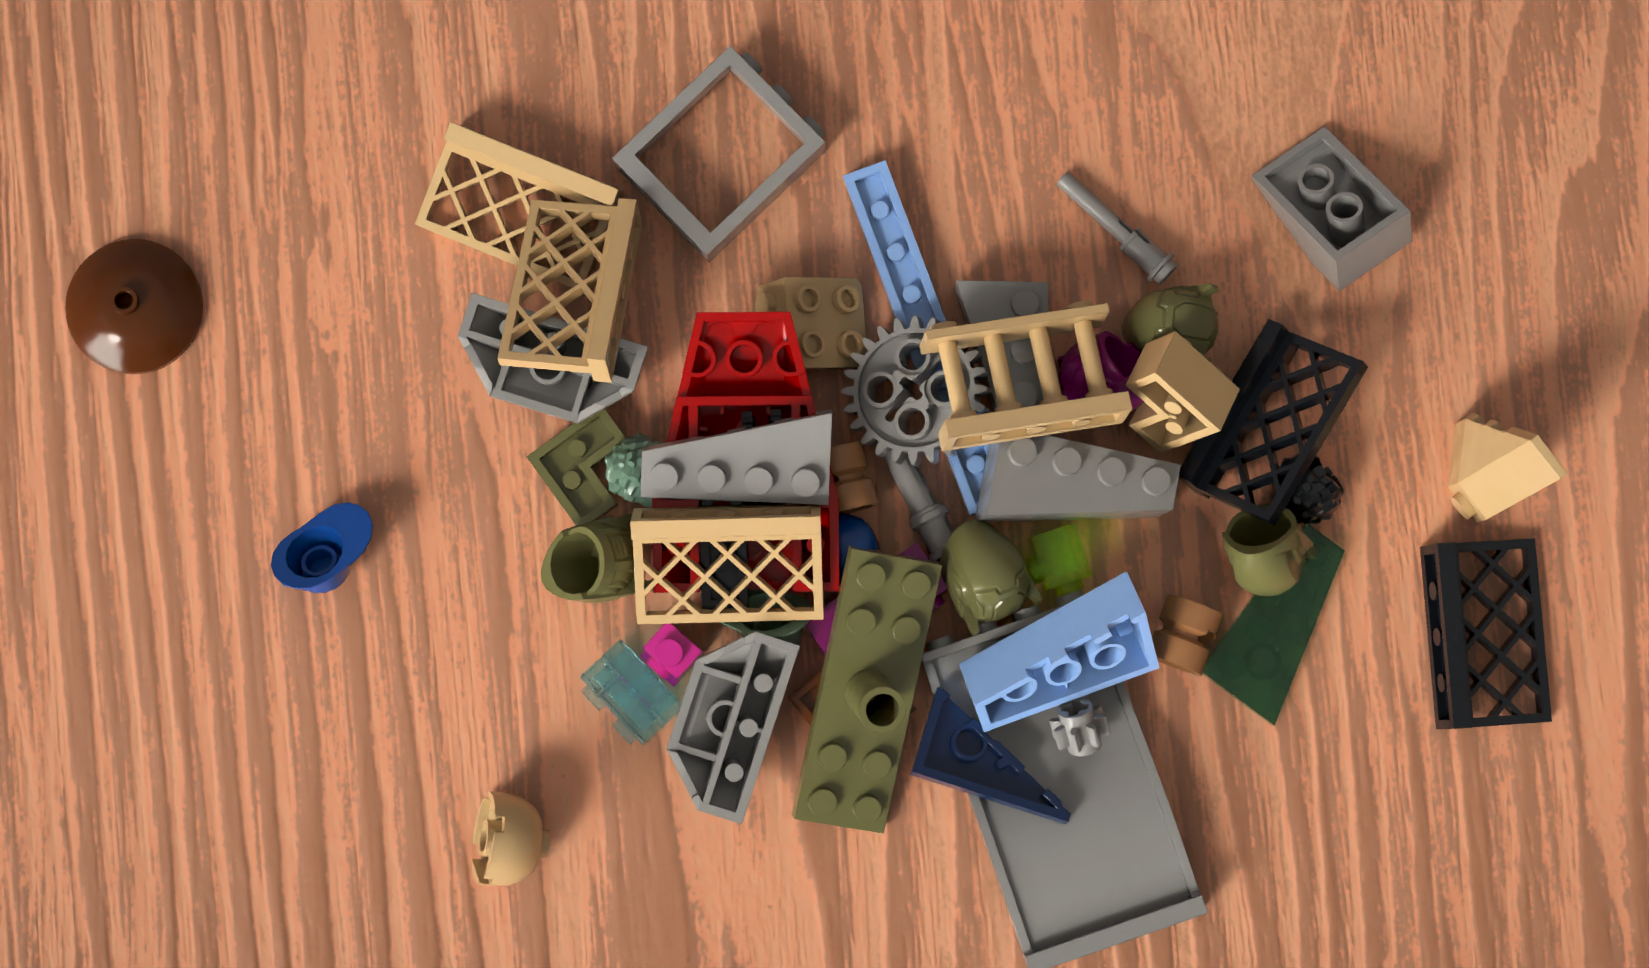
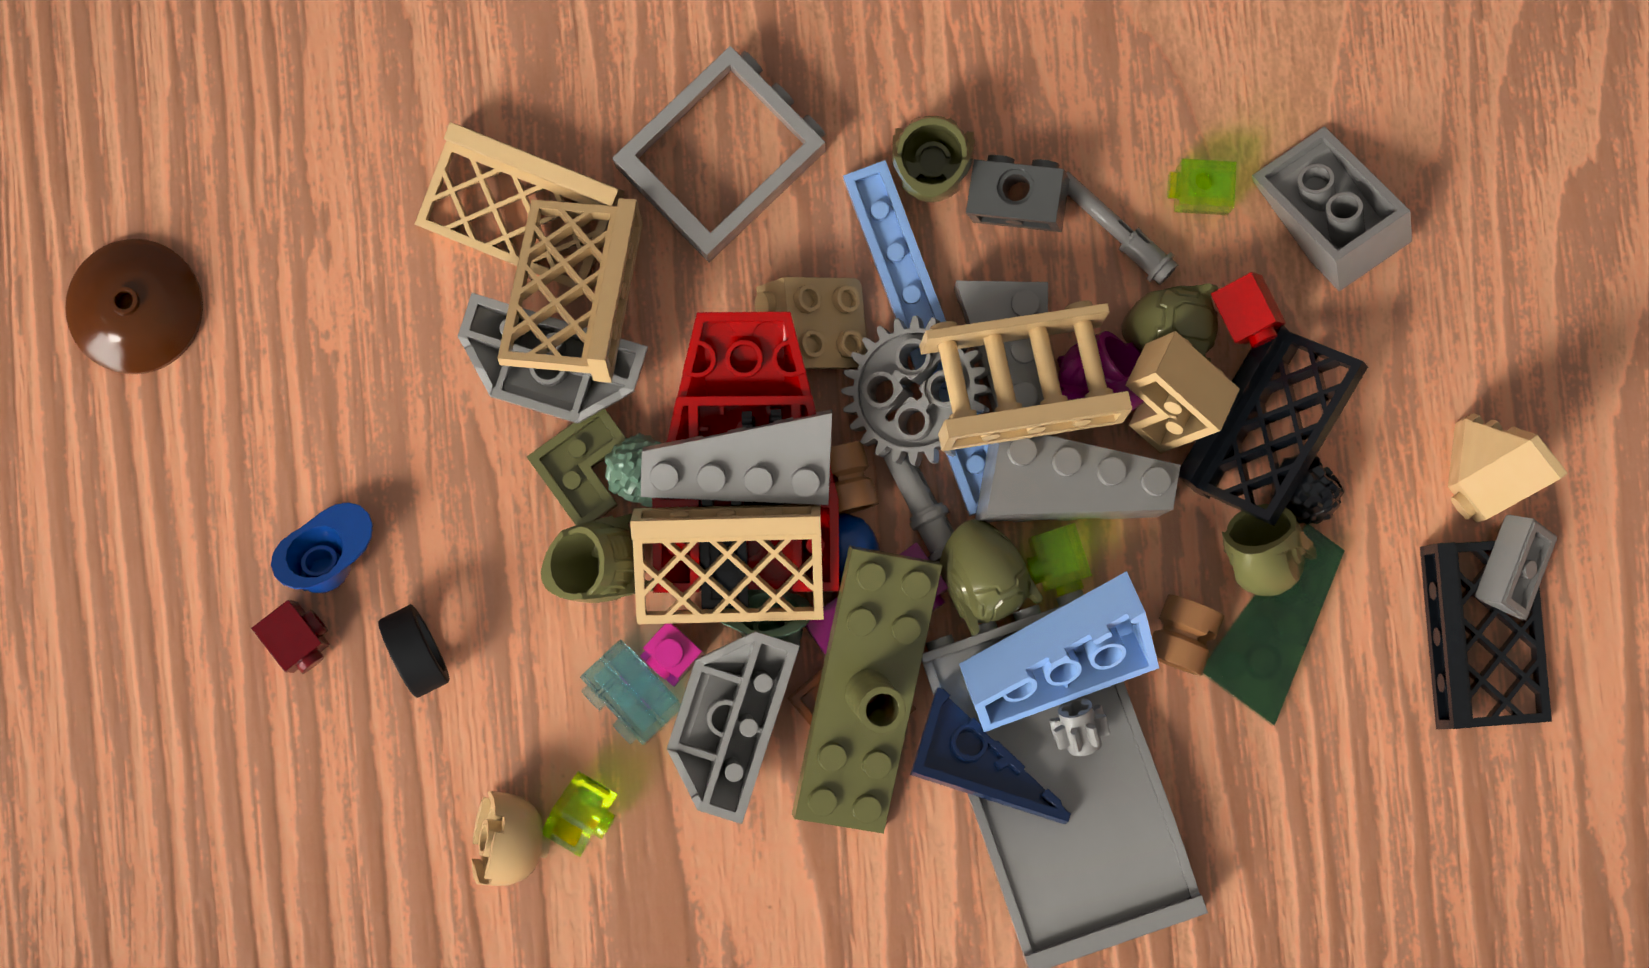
(293, 637): none -> dark red brick
(413, 651): none -> black tyre
(580, 814): none -> clear neon green brick
(932, 157): none -> olive helmet
(1039, 210): none -> dark grey brick
(1203, 186): none -> clear neon green brick
(1249, 310): none -> red brick
(1516, 566): none -> light grey slope

